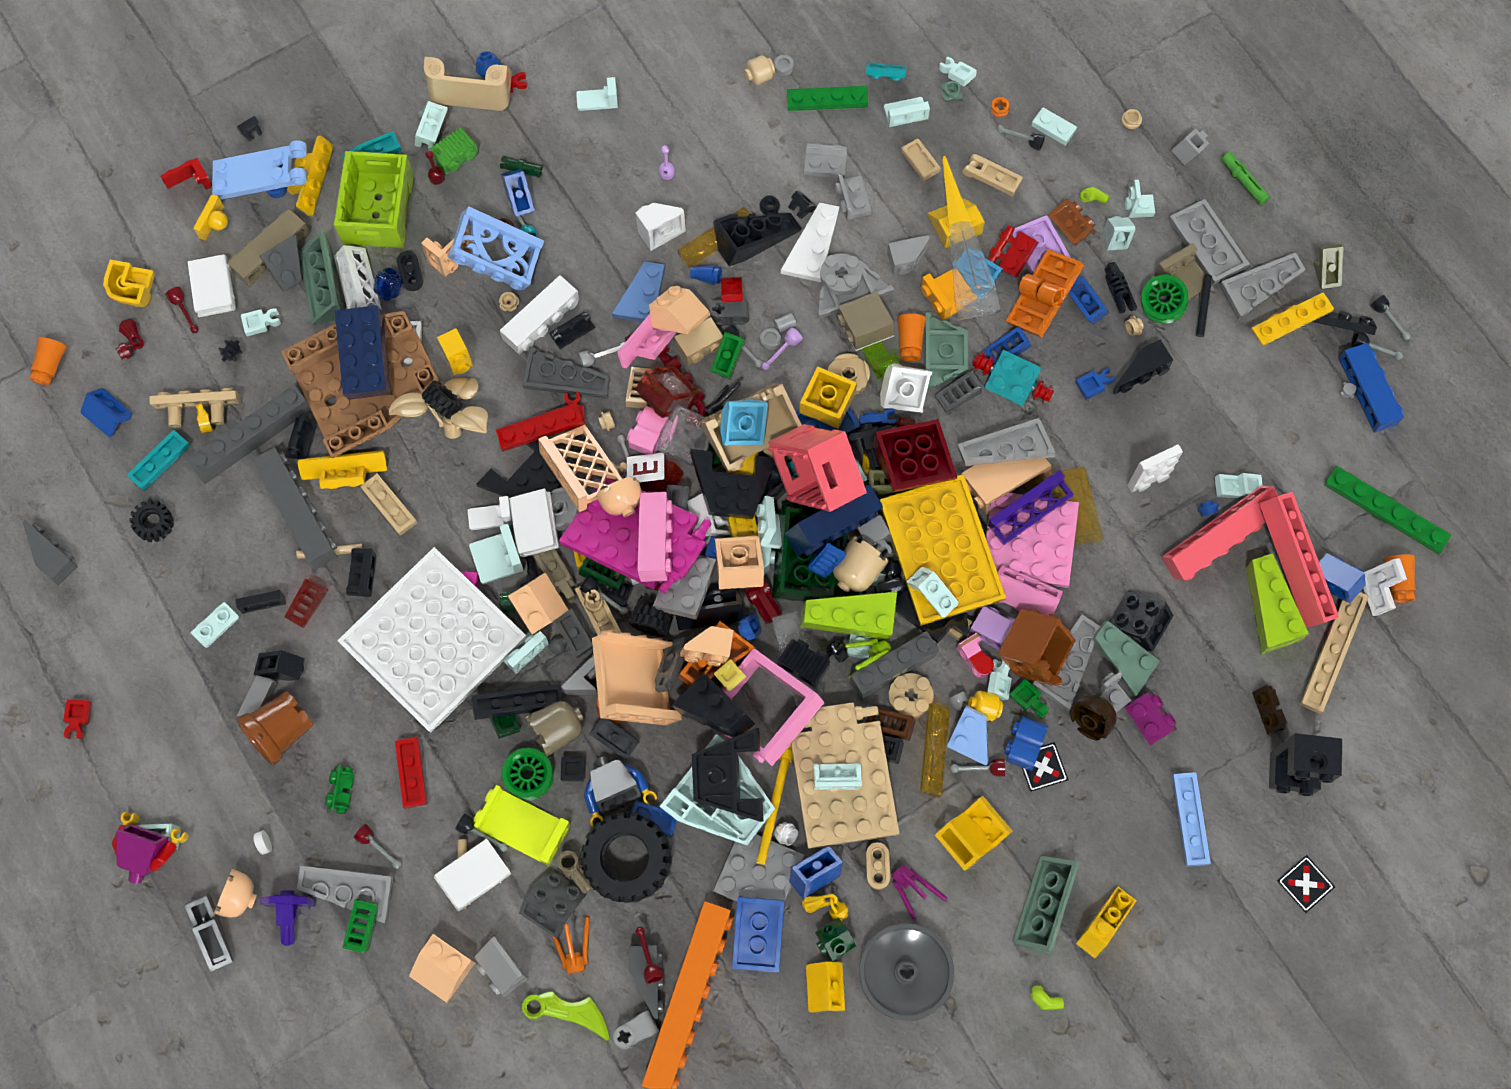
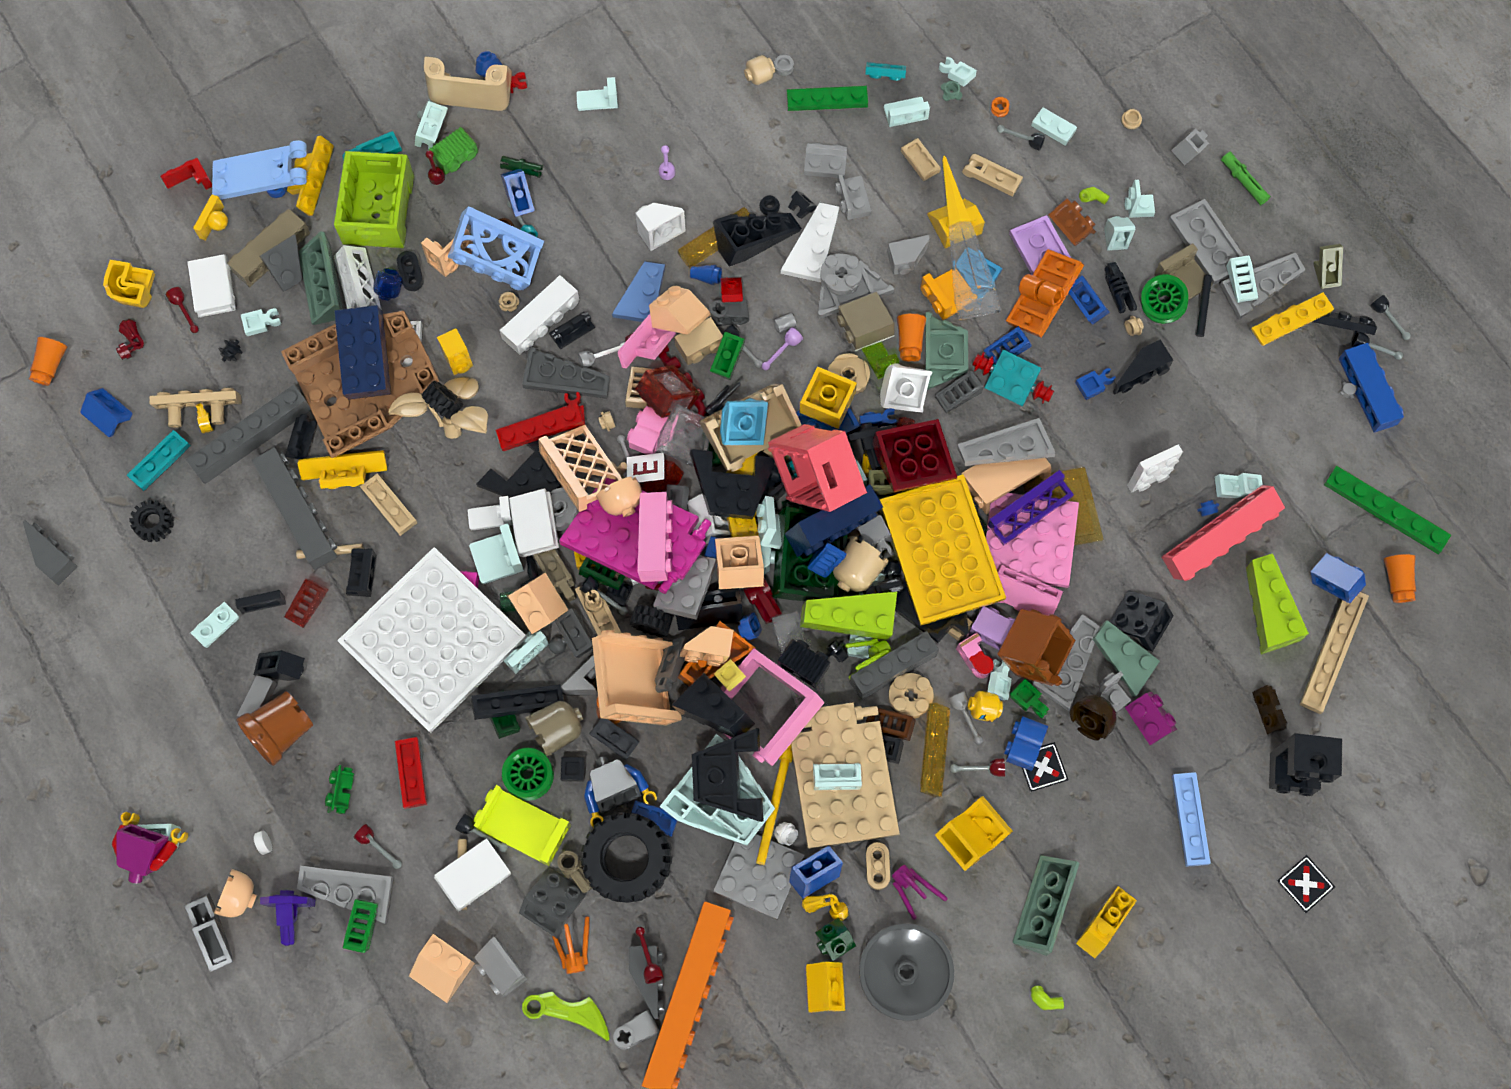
(76, 713): red plate -> none
(249, 125): black tile -> none
(758, 934): plate -> none
(770, 339): light grey tile -> none
(933, 590): light aqua bracket -> none
(971, 736): light blue wing -> none
(1017, 254): red plate -> none
(1239, 266): none -> light aqua slope
(1299, 560): coral brick -> none
(1378, 583): white plate -> none

